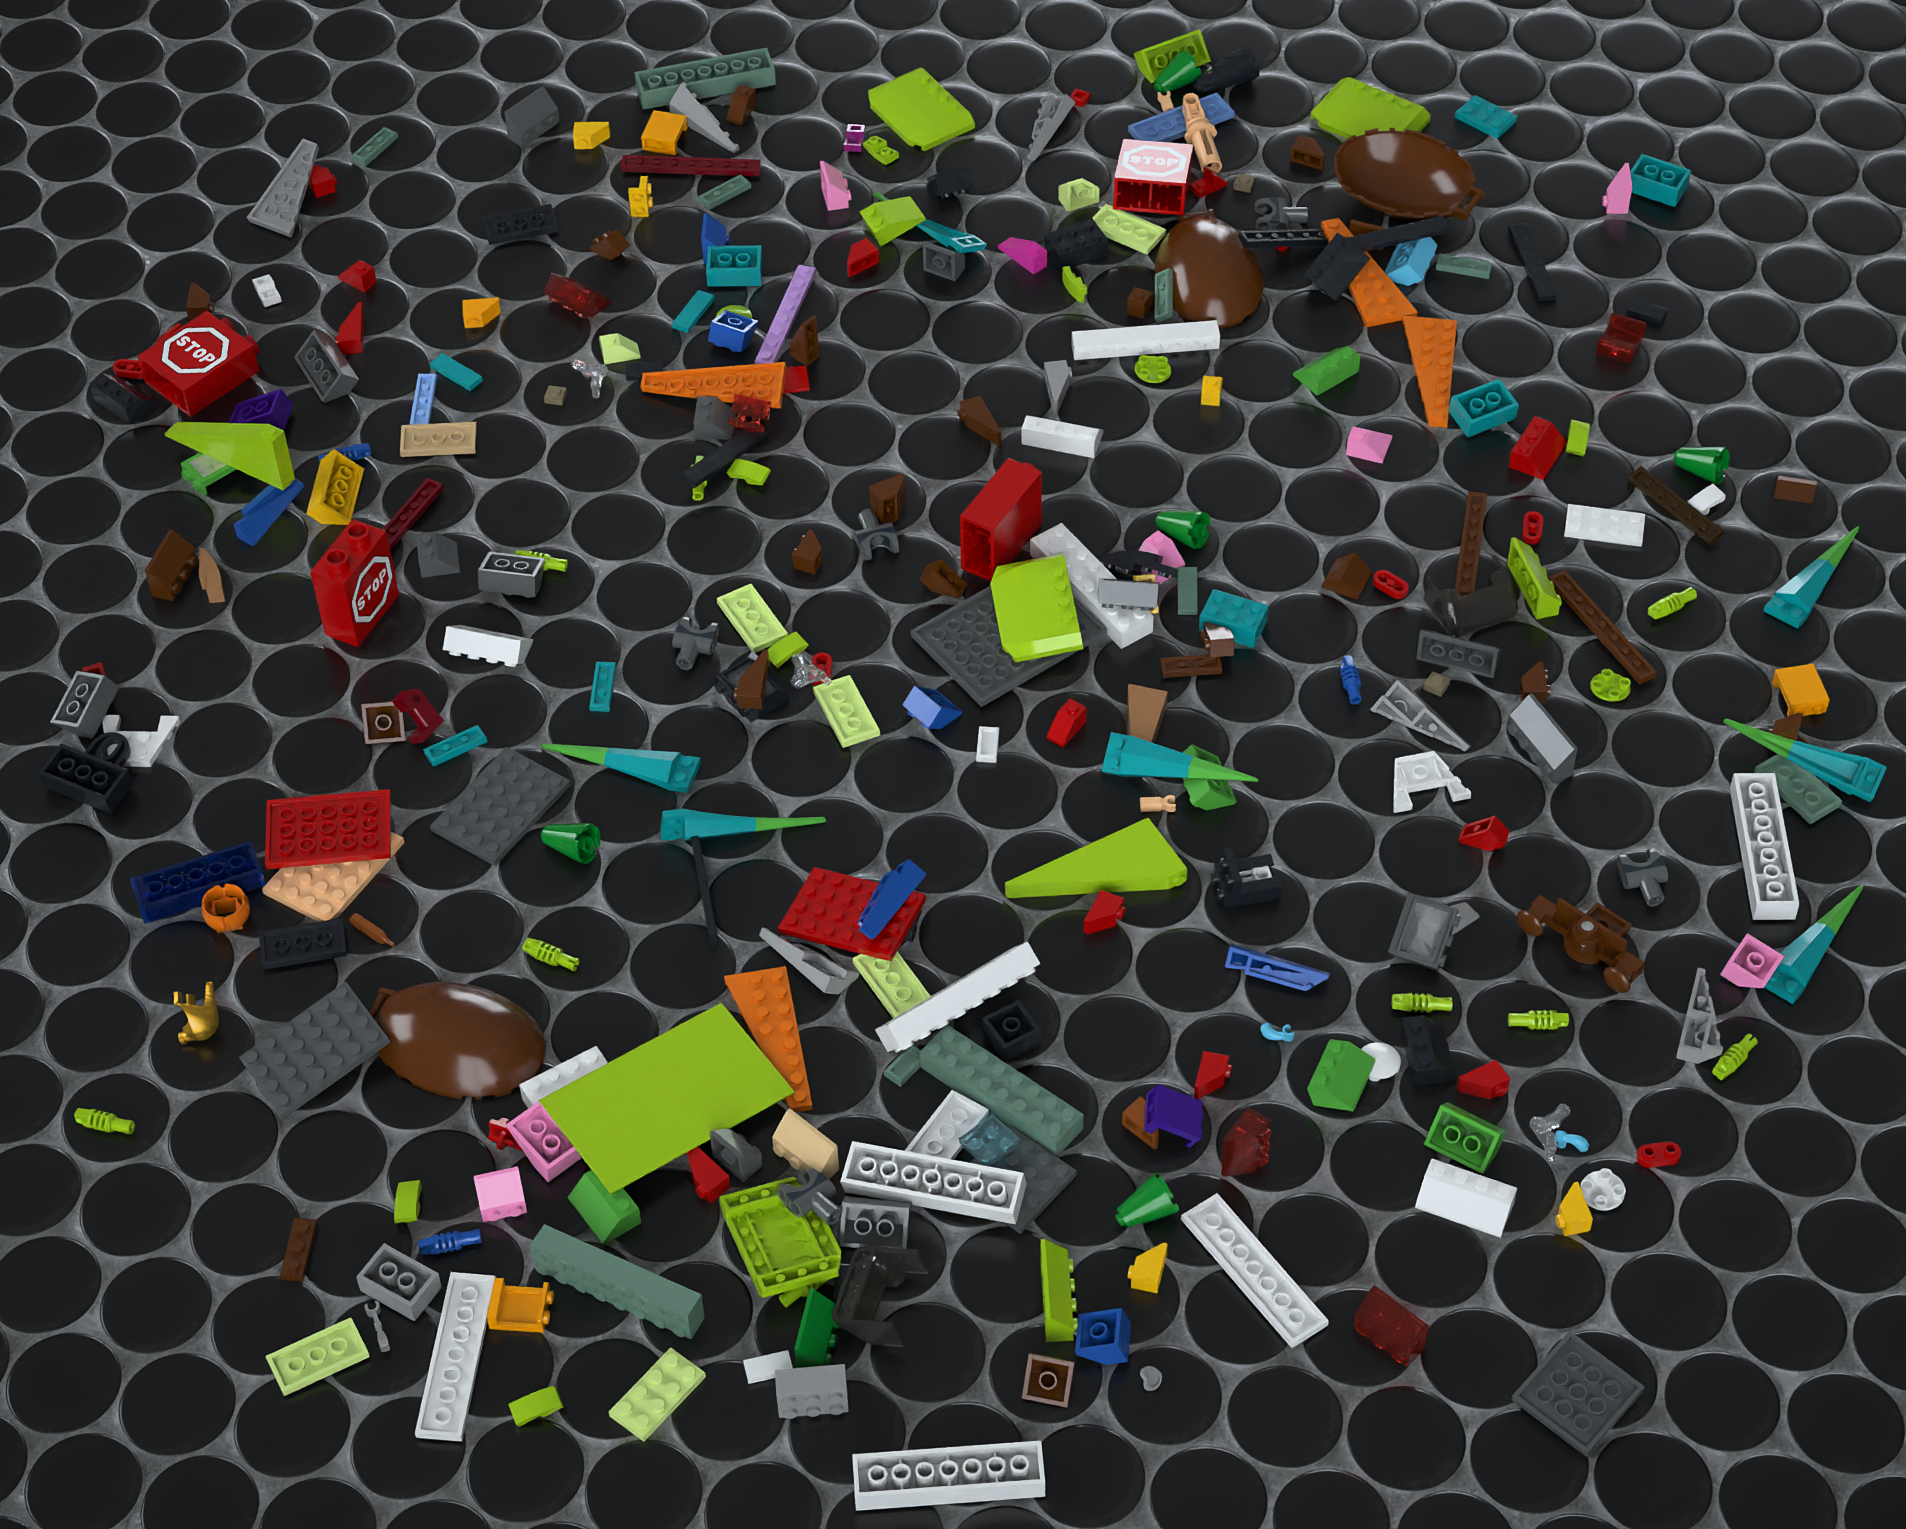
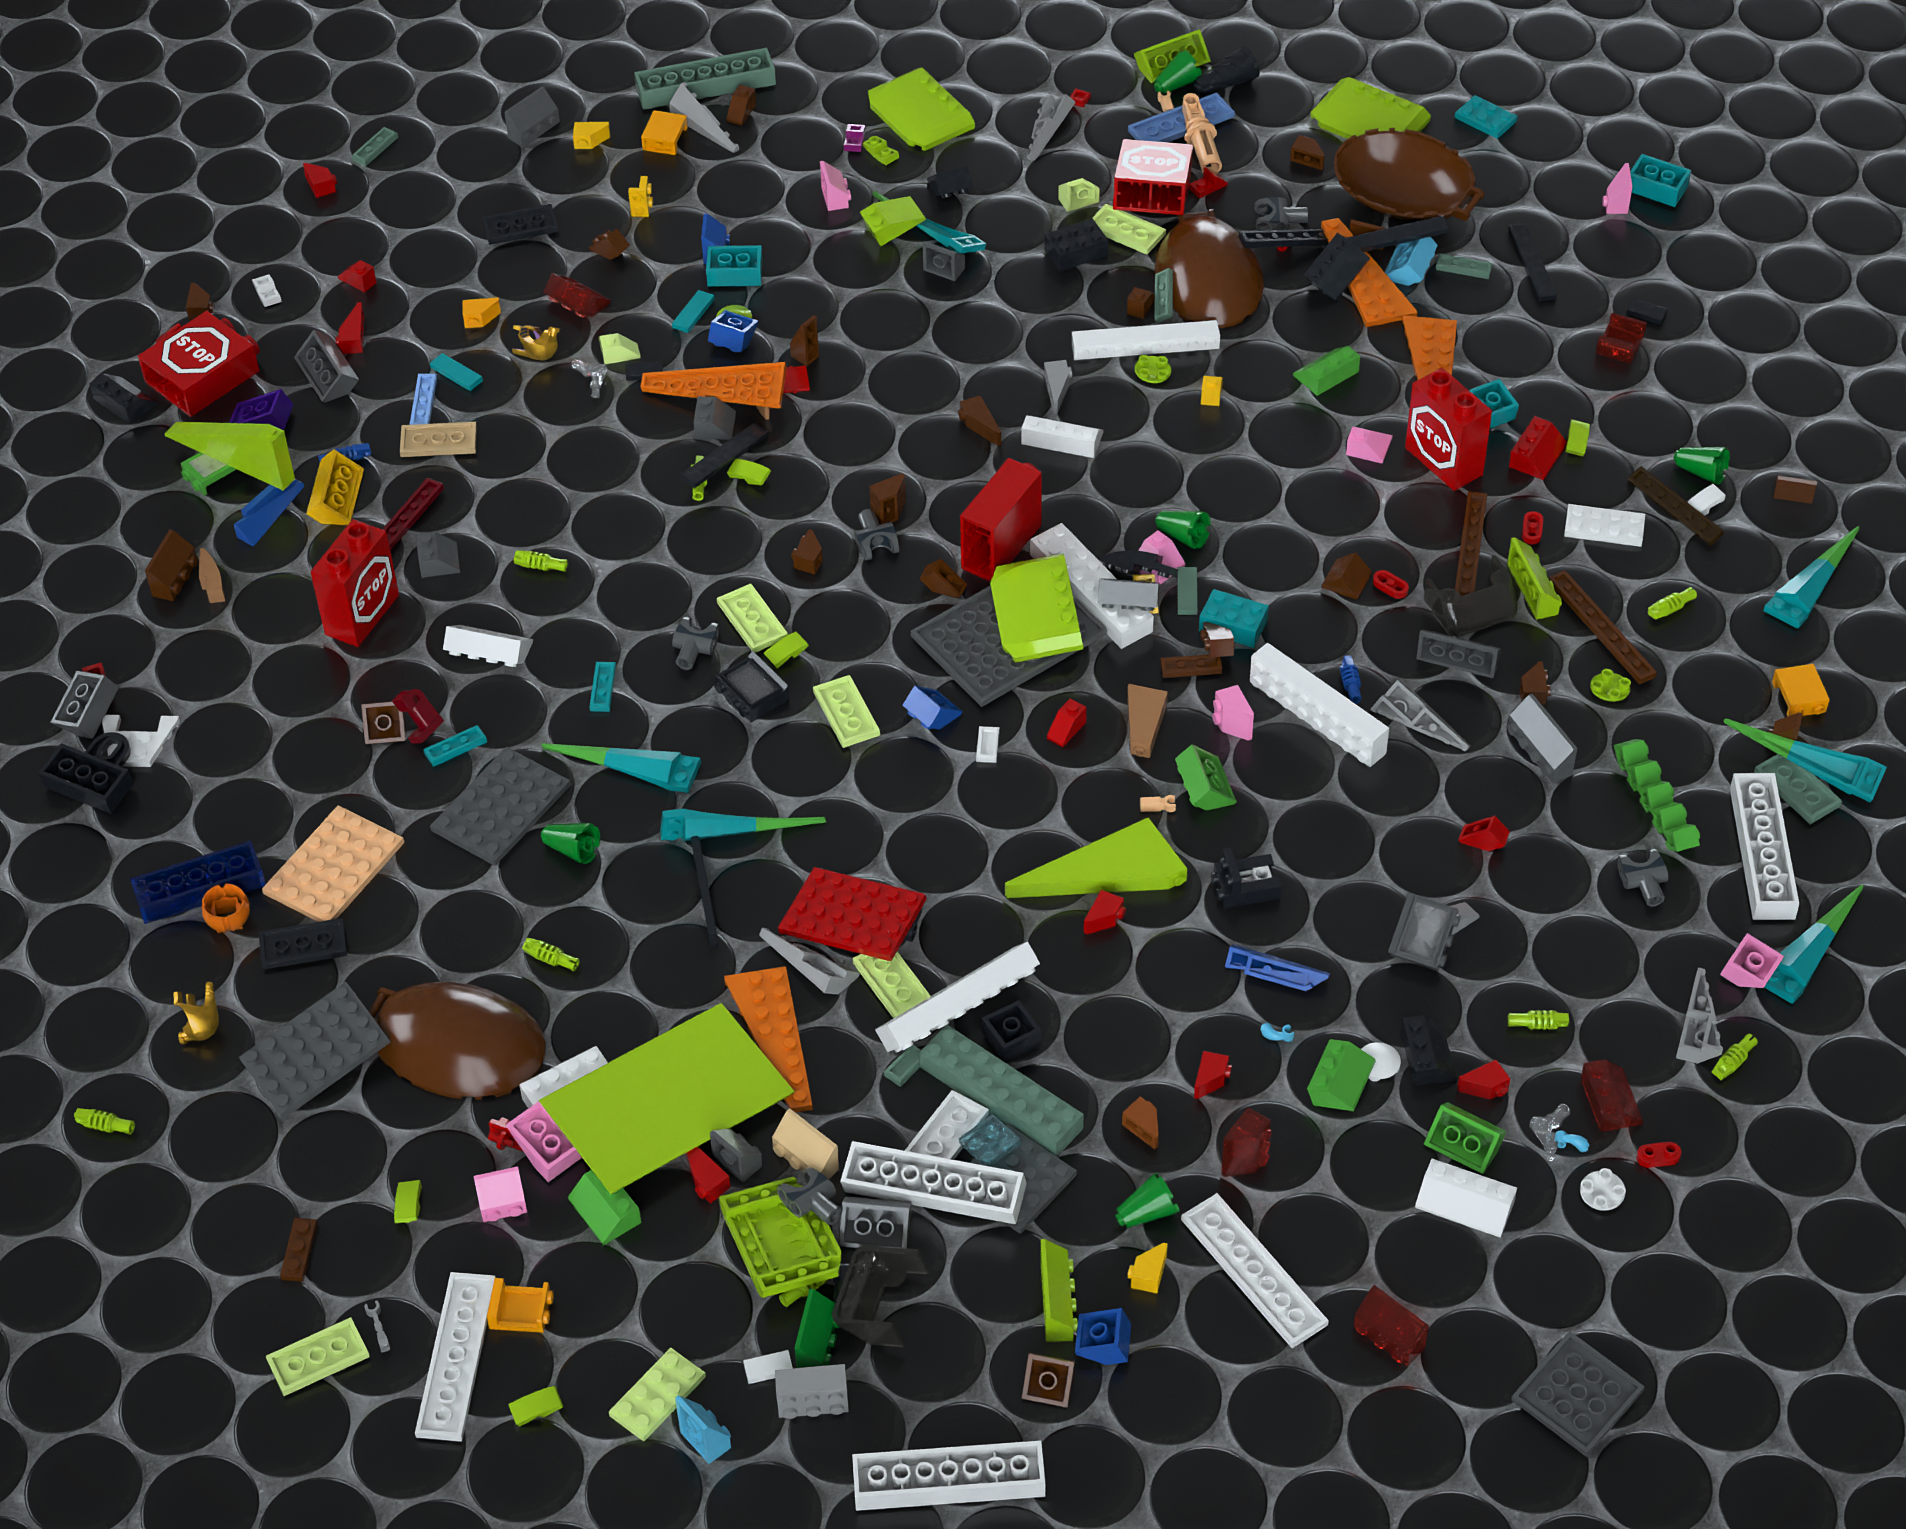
(127, 368): red plate -> none
(283, 199): light grey wing -> none
(328, 829): red plate -> none
(370, 929): dark orange piece -> none
(399, 1282): light grey brick -> none
(448, 1242): blue hinge -> none
(511, 574): dark grey slope -> none
(541, 348): none -> pearl gold piece
(555, 395): dark tan plate -> none
(617, 1282): sand green brick -> none
(690, 165): dark red plate -> none
(702, 1429): none -> medium azure slope
(724, 192): sand green tile -> none
(752, 407): clear red plate -> none
(753, 683): reddish brown slope -> none
(786, 315): lavender plate -> none
(801, 673): clear pin -> none
(822, 661): red plate -> none
(861, 257): red slope -> none
(889, 896): blue wedge -> none
(1026, 253): dark pink slope -> none
(1074, 285): lime slope -> none
(1140, 758): teal plate -> none
(1152, 1378): light grey piece -> none
(1174, 1113): dark purple panel -> none
(1233, 713): none -> bright pink slope
(1244, 183): dark tan plate -> none
(1319, 705): none -> white brick
(1420, 1002): lime hinge -> none
(1422, 773): white wing -> none
(1436, 684): dark tan plate -> none
(1448, 428): none -> red brick
(1574, 1213): yellow slope -> none
(1587, 937): reddish brown piece -> none
(1610, 1095): none -> clear red slope
(1656, 795): none -> bright green brick

